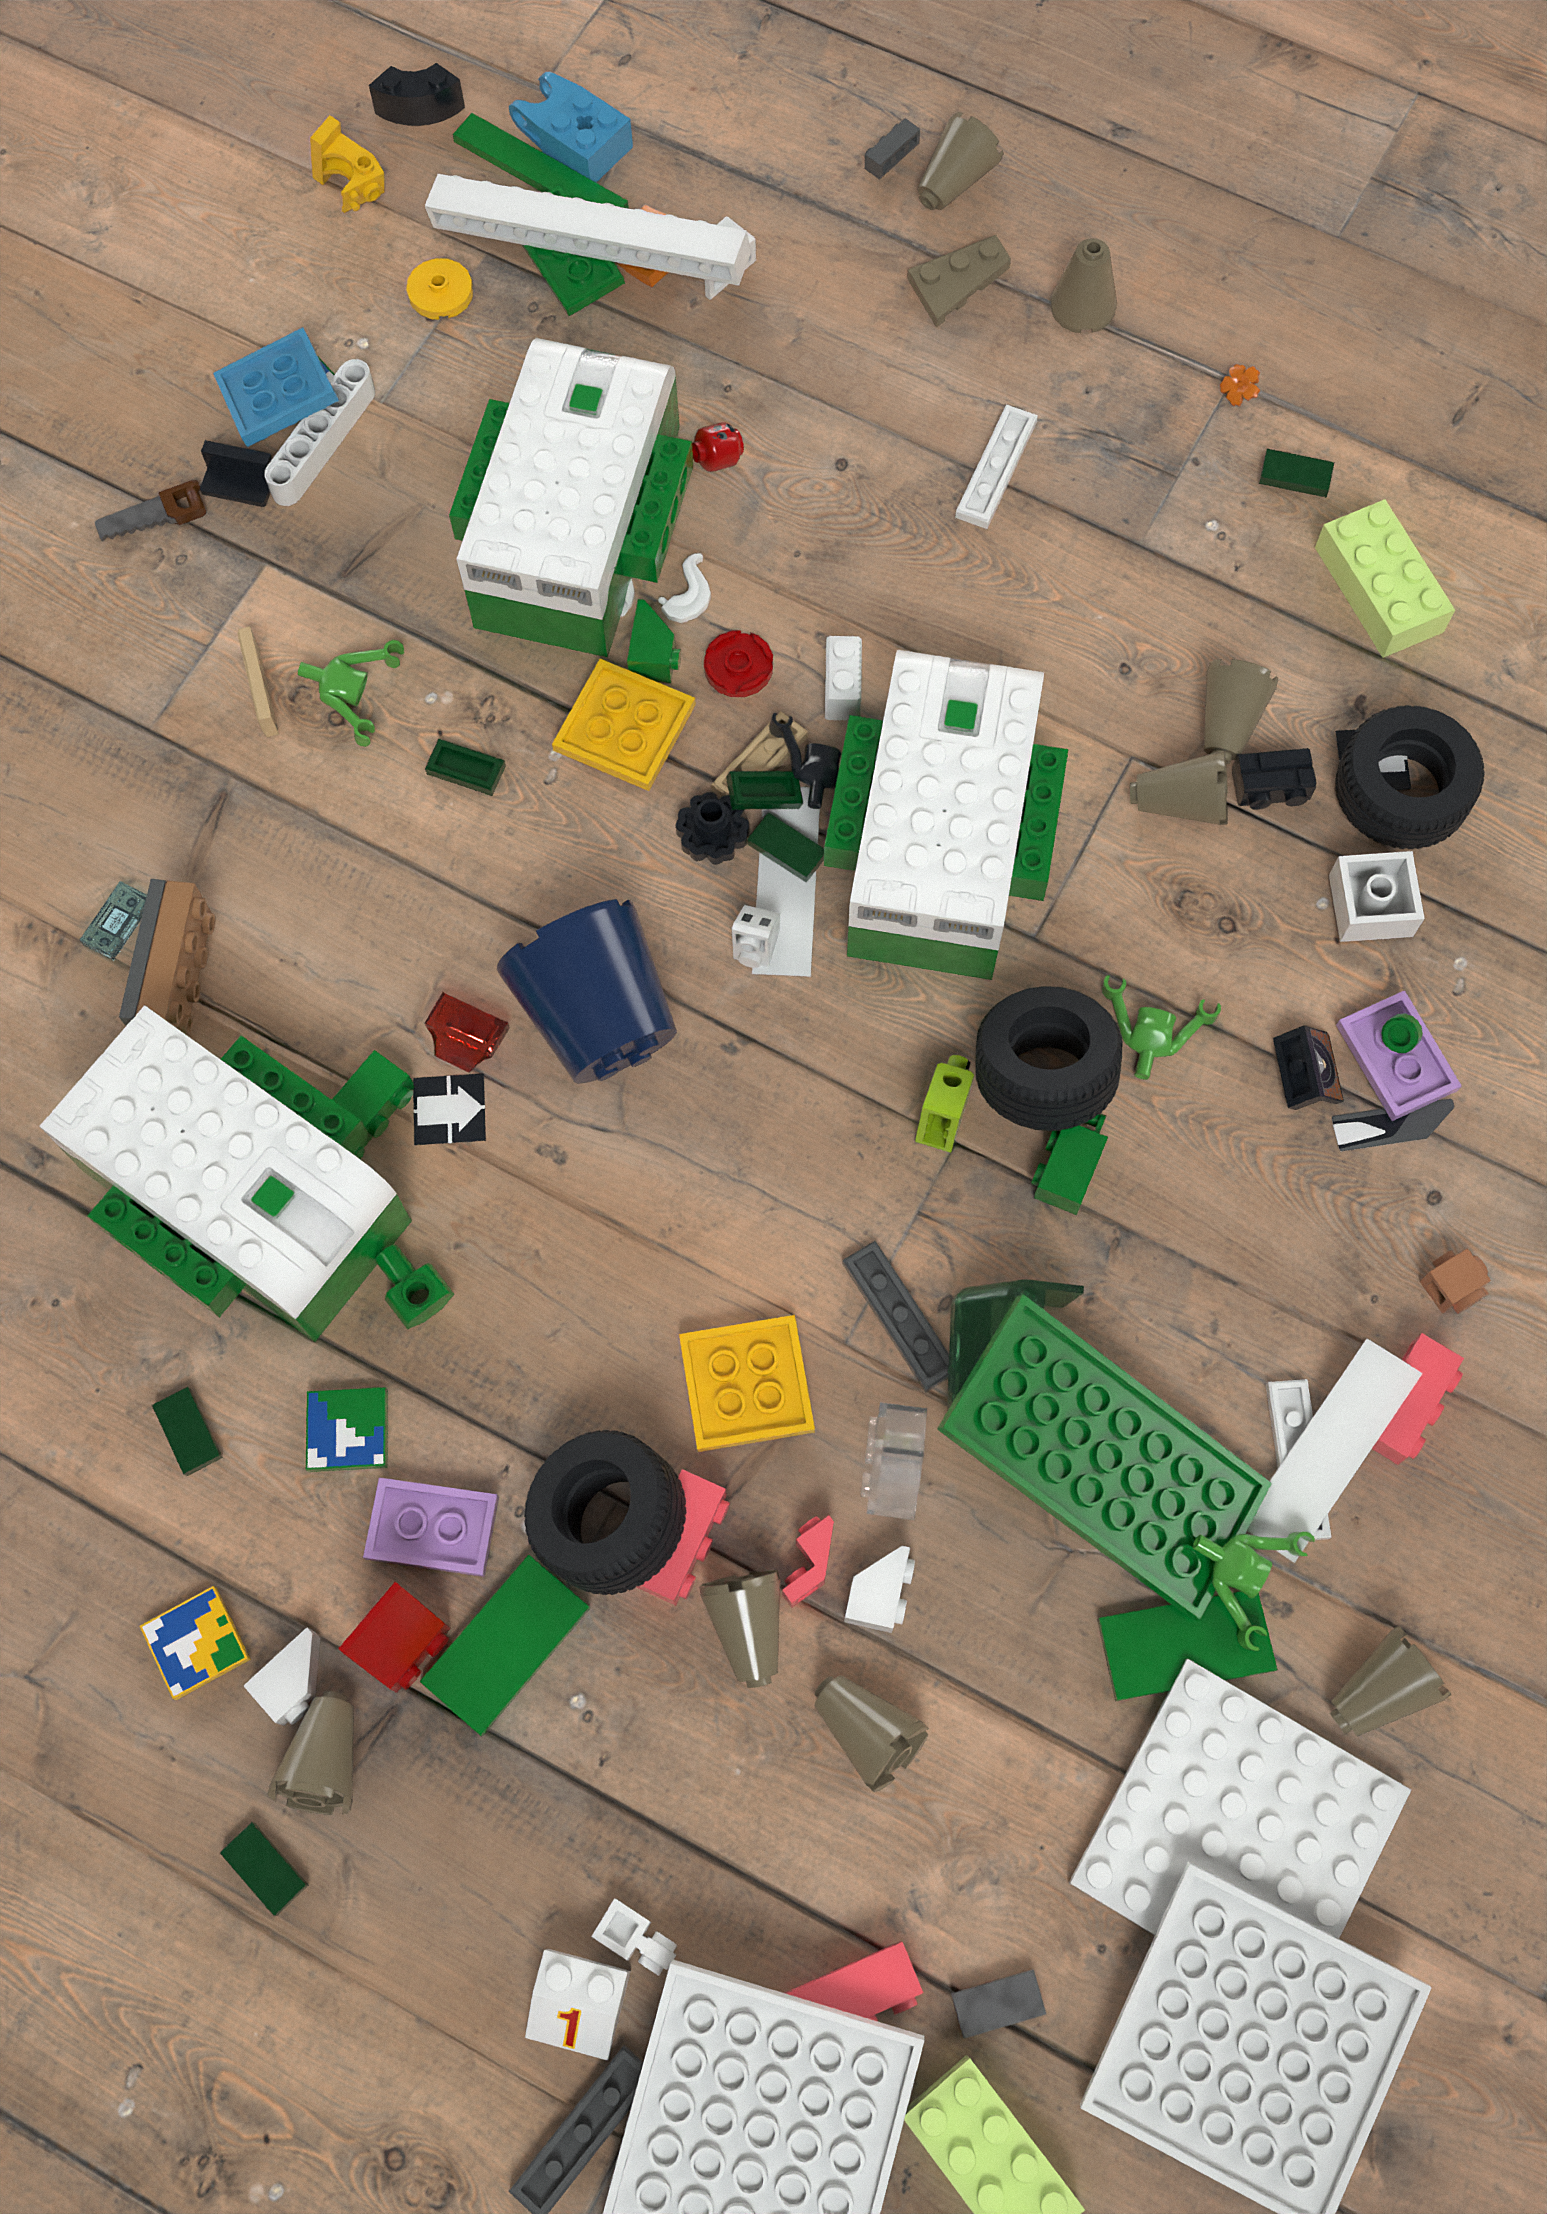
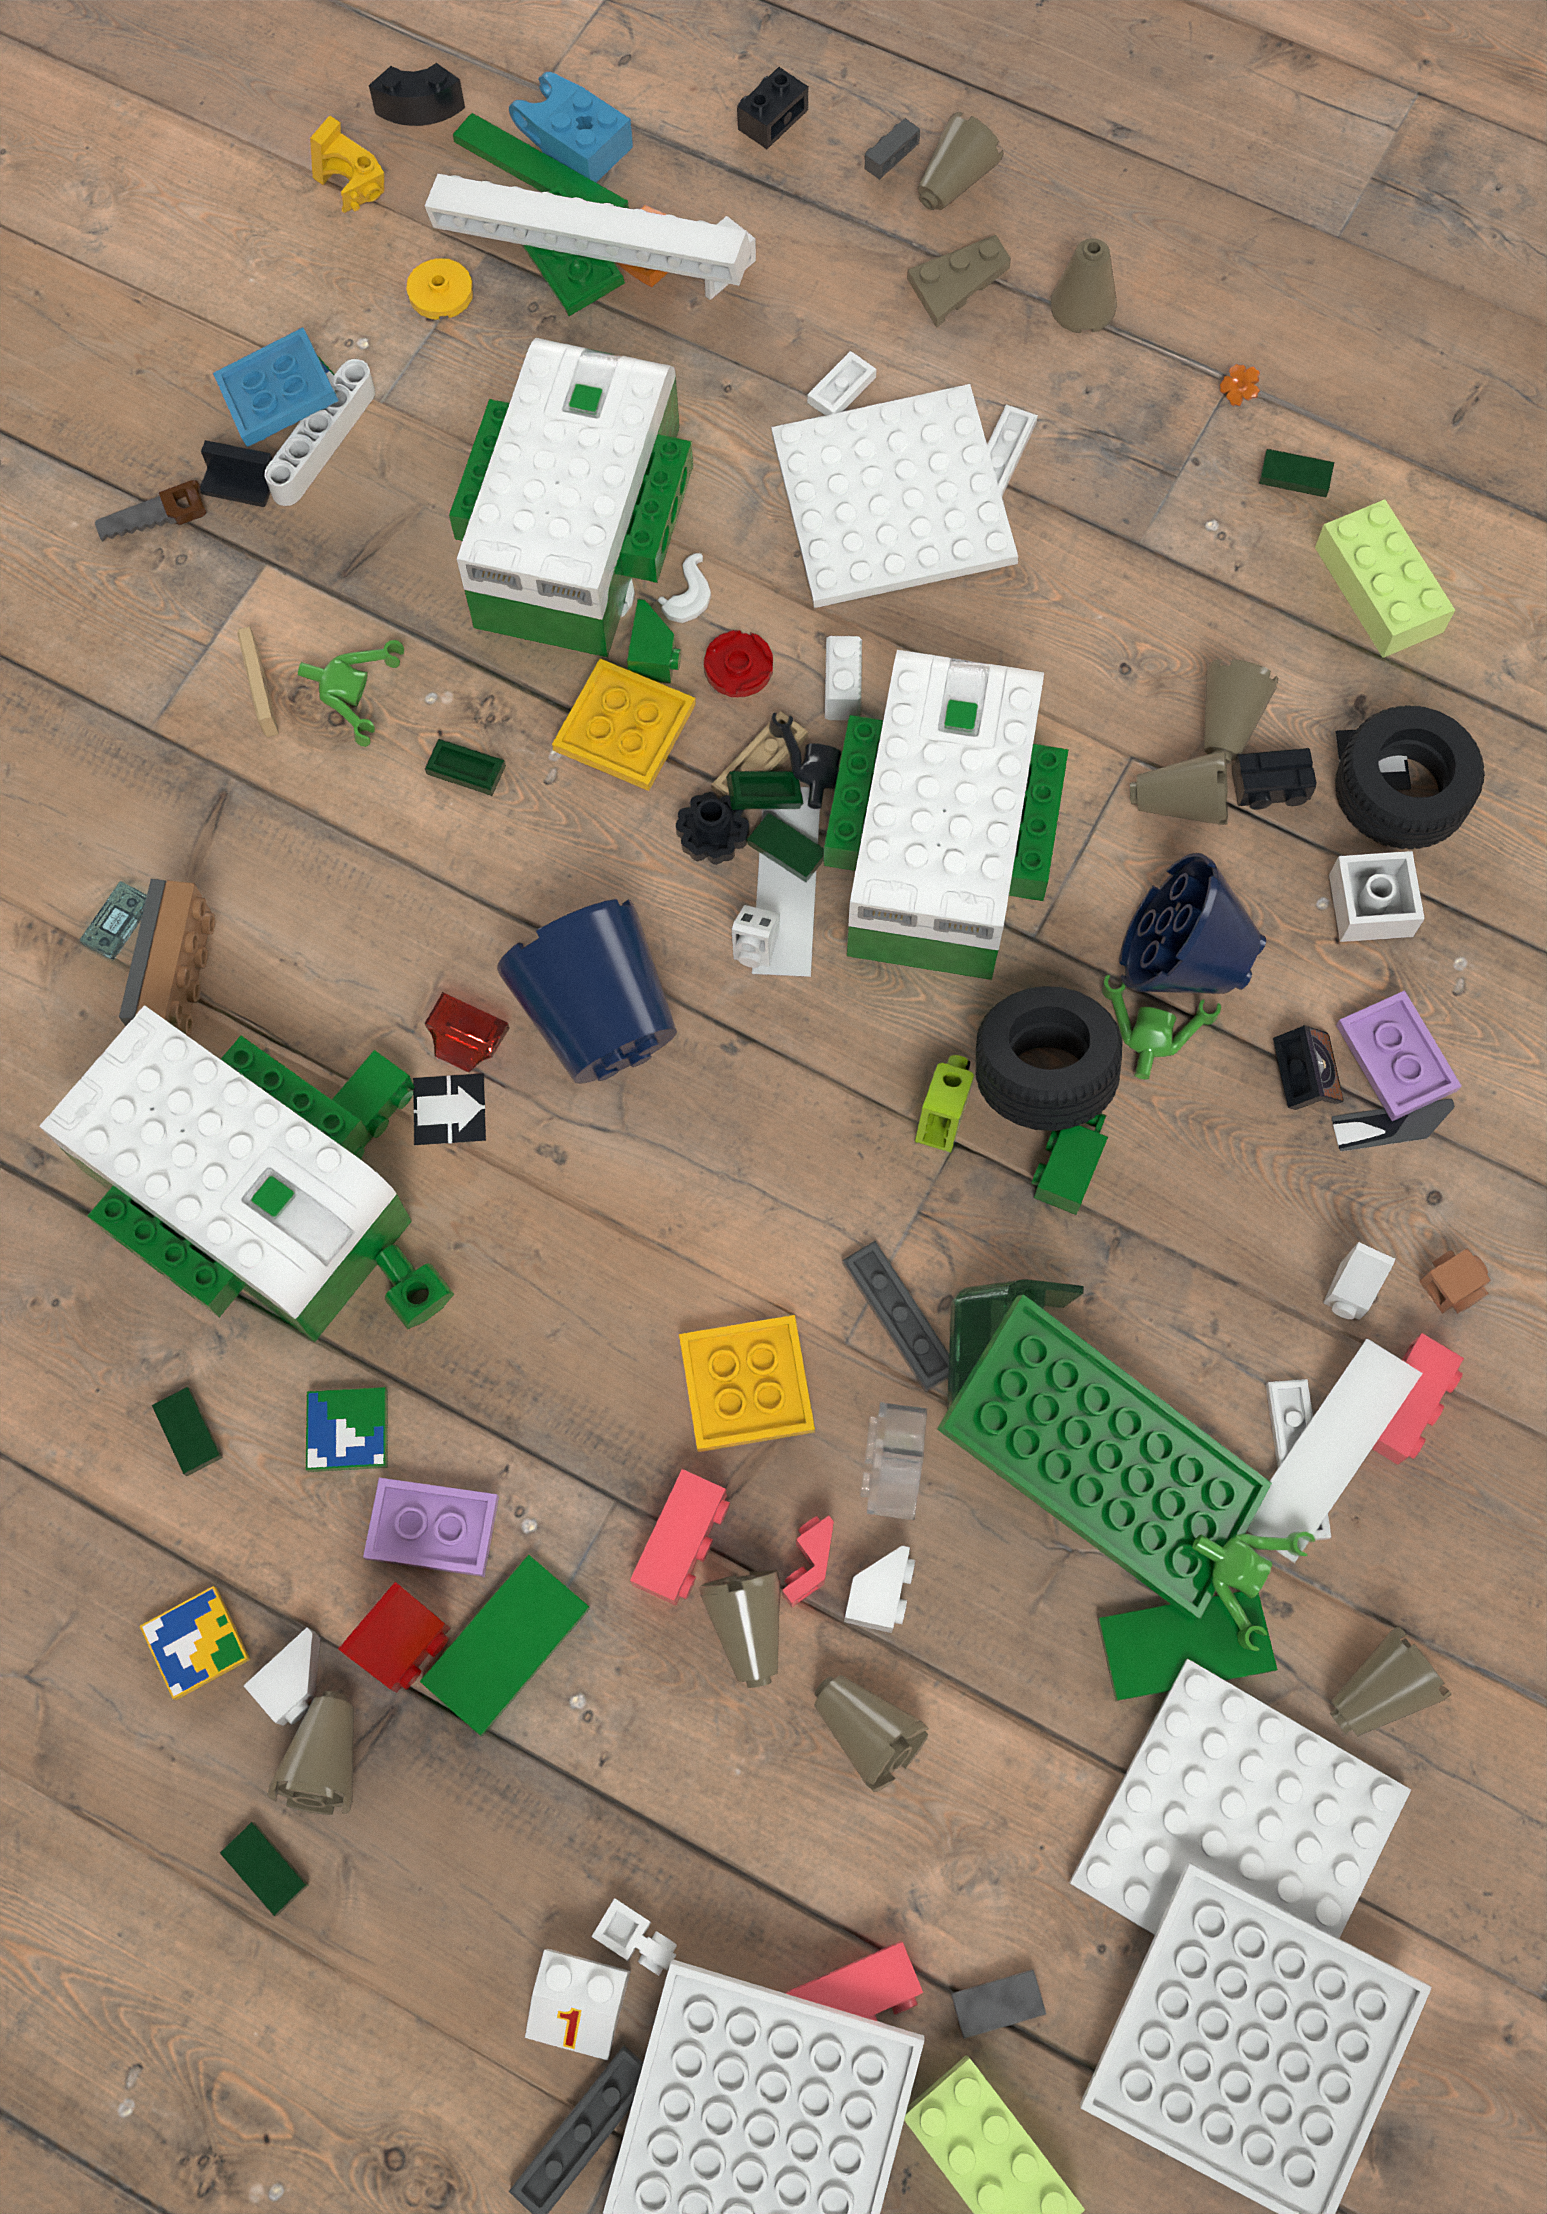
(568, 1484): black tyre -> none
(717, 446): red head -> none
(772, 107): none -> black brick
(842, 385): none -> white plate
(893, 496): none -> white plate
(1190, 934): none -> dark blue cone
(1358, 1281): none -> white slope
(1402, 1033): green tile -> none

